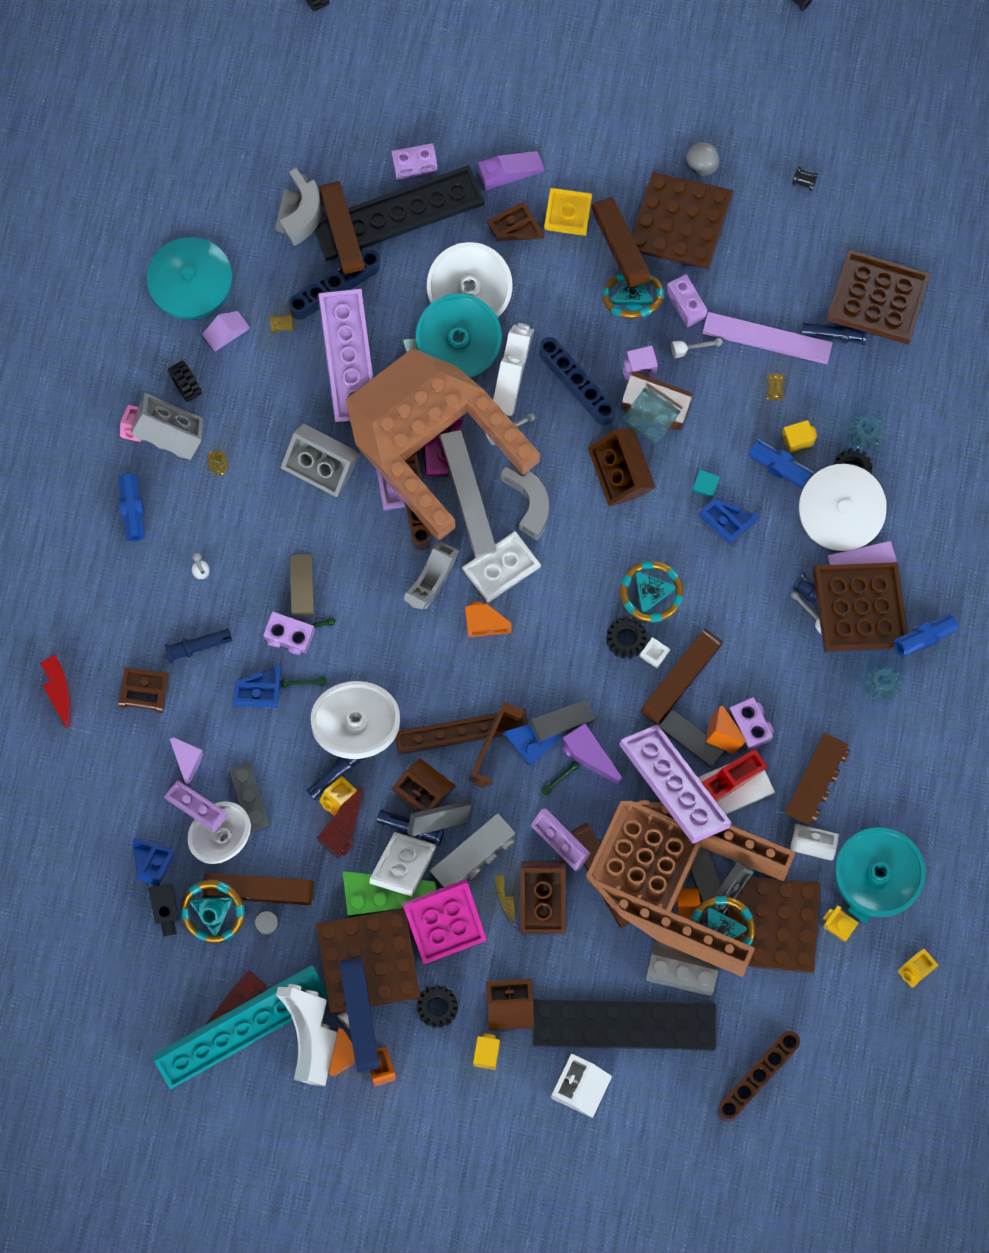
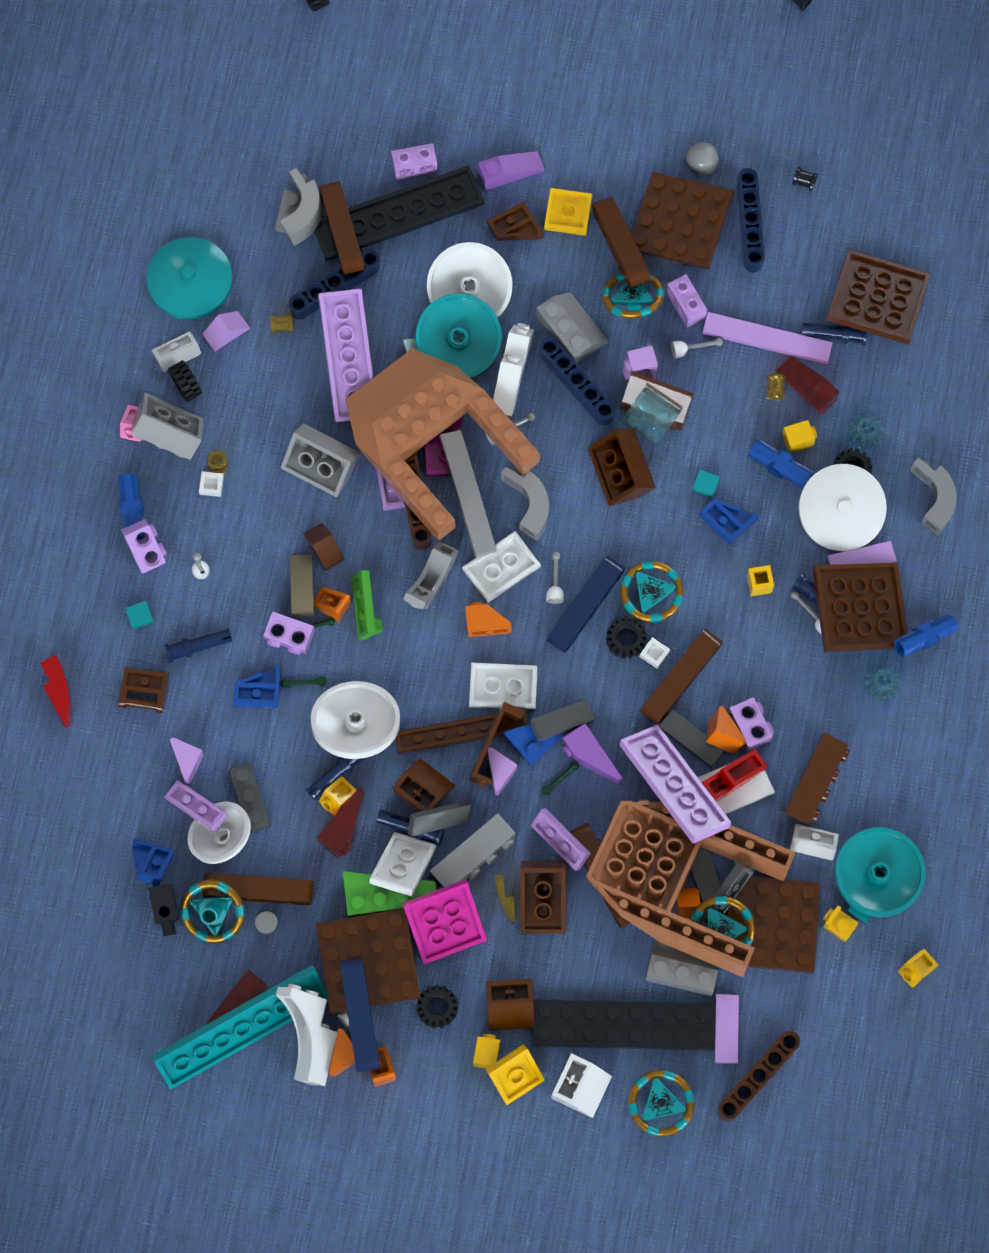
(139, 615): none -> teal tile
(141, 547): none -> lavender brick
(176, 350): none -> white slope
(211, 484): none -> white plate
(323, 546): none -> reddish brown slope
(332, 603): none -> orange slope
(365, 621): none -> bright green hinge
(501, 683): none -> white tile
(501, 770): none -> lavender slope
(515, 1074): none -> yellow plate
(555, 594): none -> white hinge
(570, 326): none -> light grey slope
(585, 604): none -> dark blue beam
(661, 1103): none -> piece
(726, 1029): none -> lavender tile
(750, 210): none -> dark blue beam
(760, 580): none -> yellow brick
(809, 384): none -> clear red slope
(944, 494): none -> light grey arch

